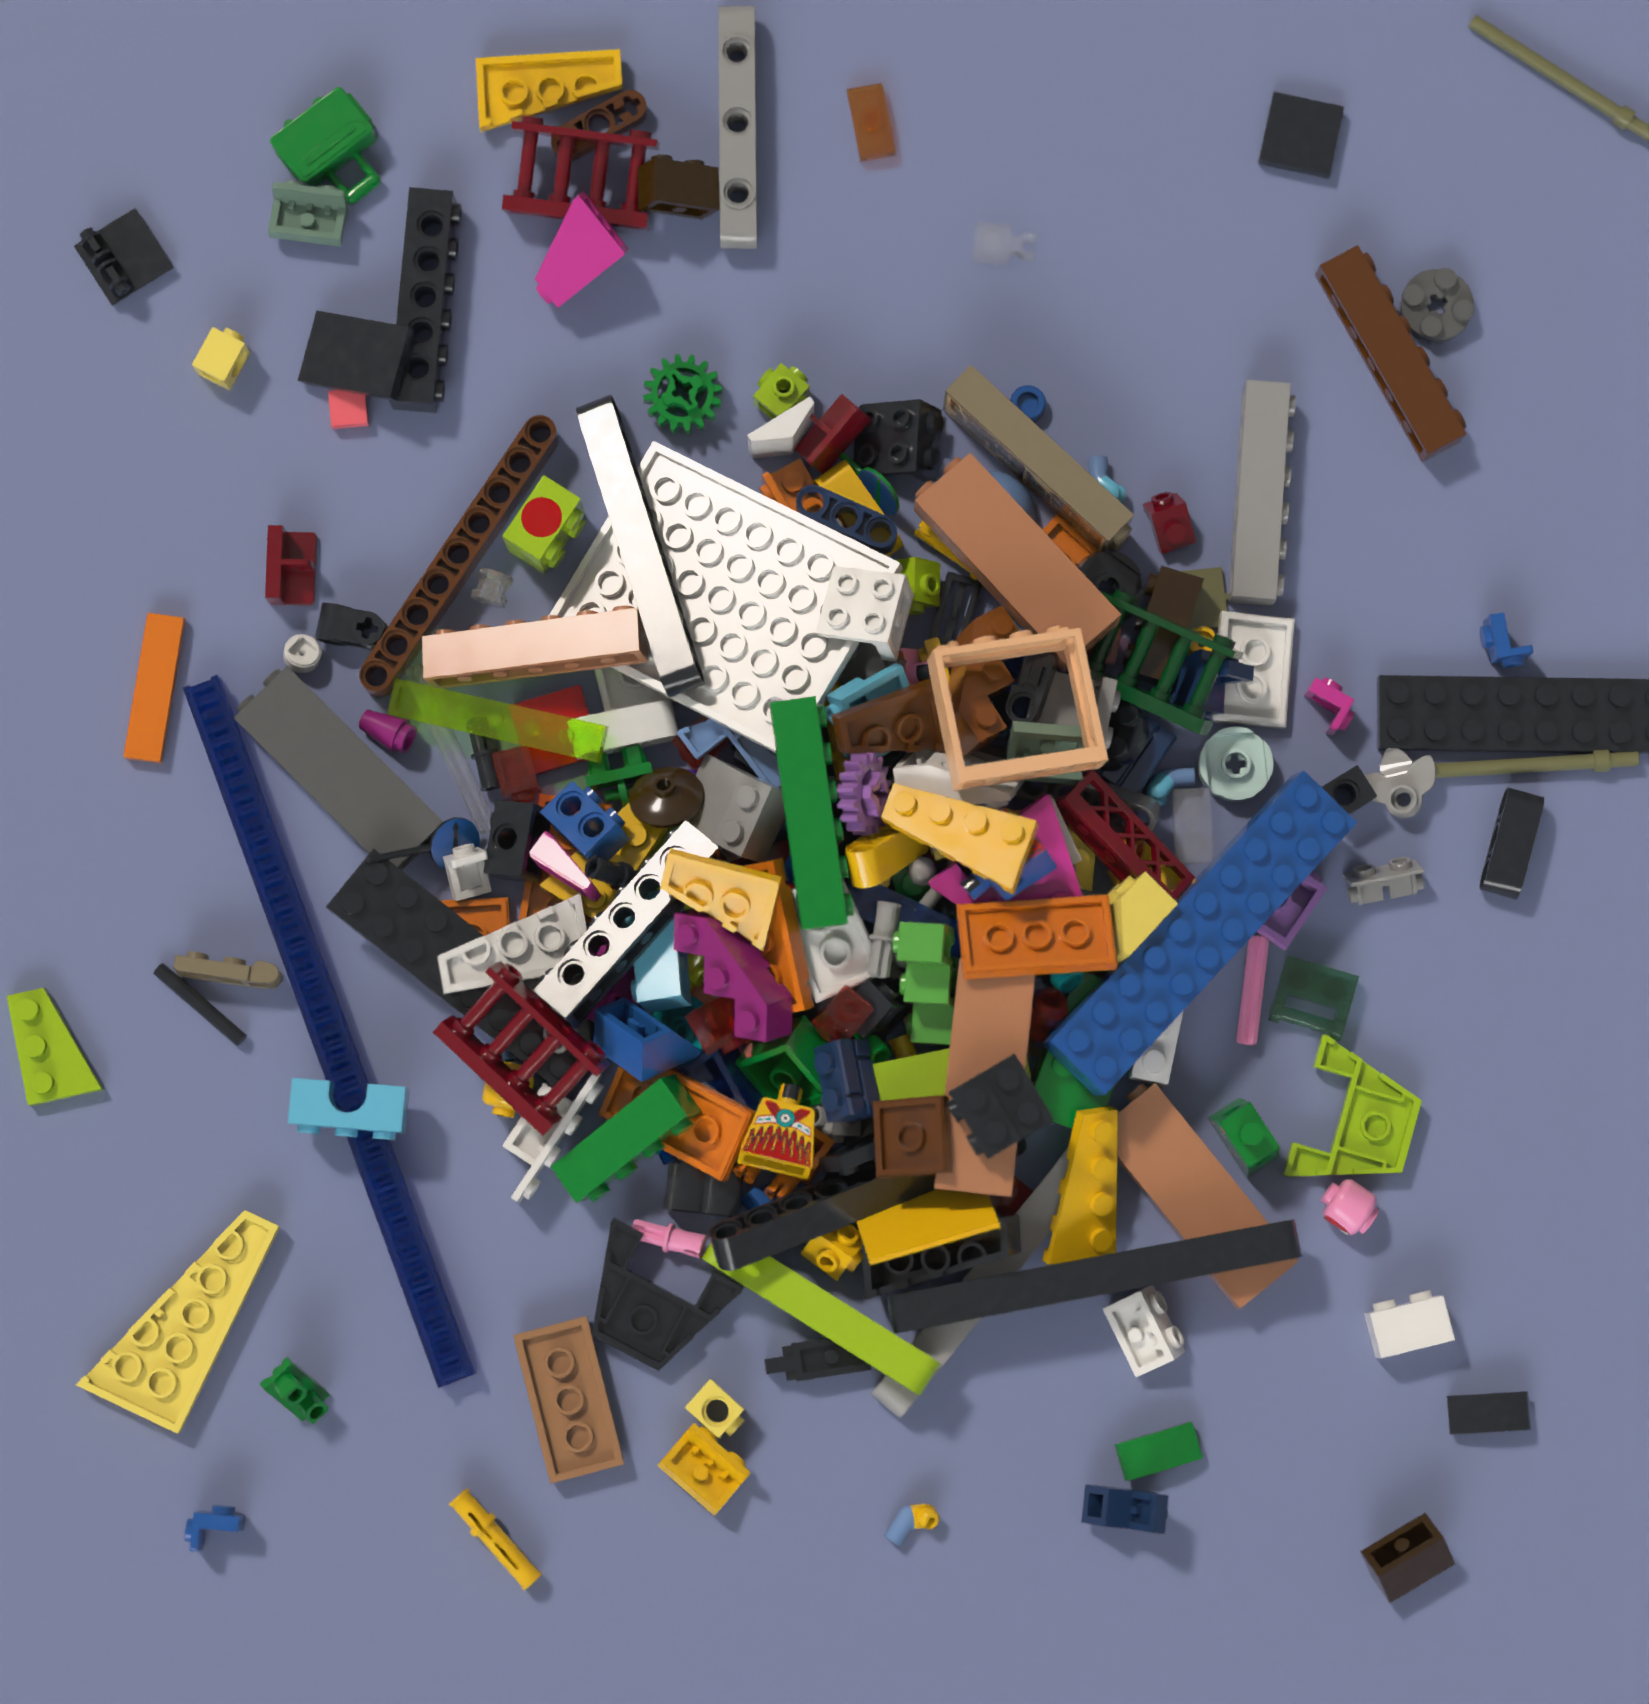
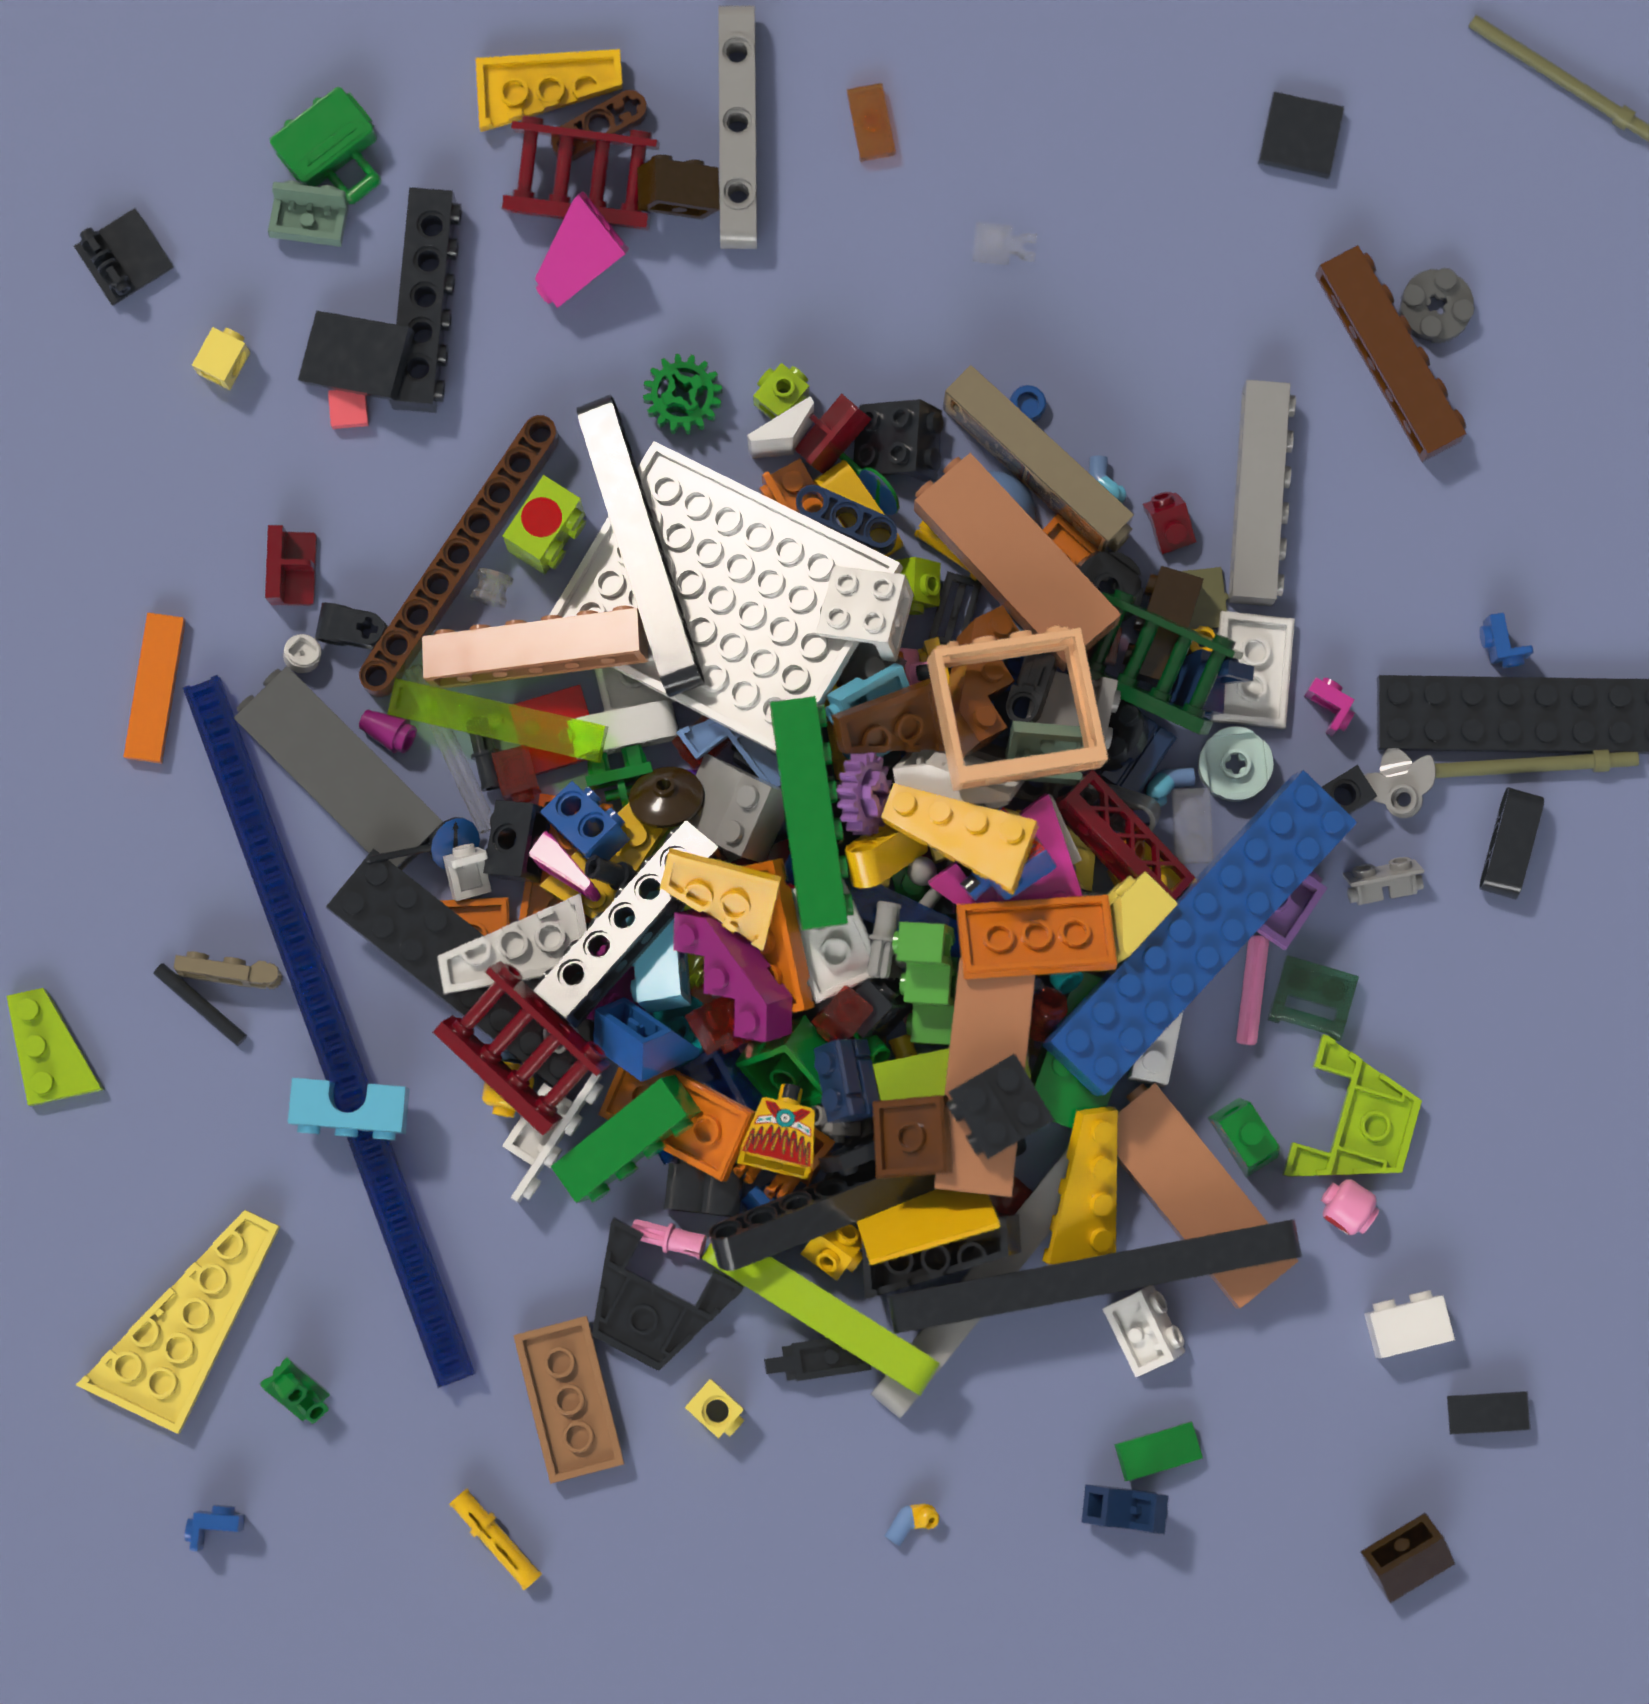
(704, 1468): yellow bracket -> none

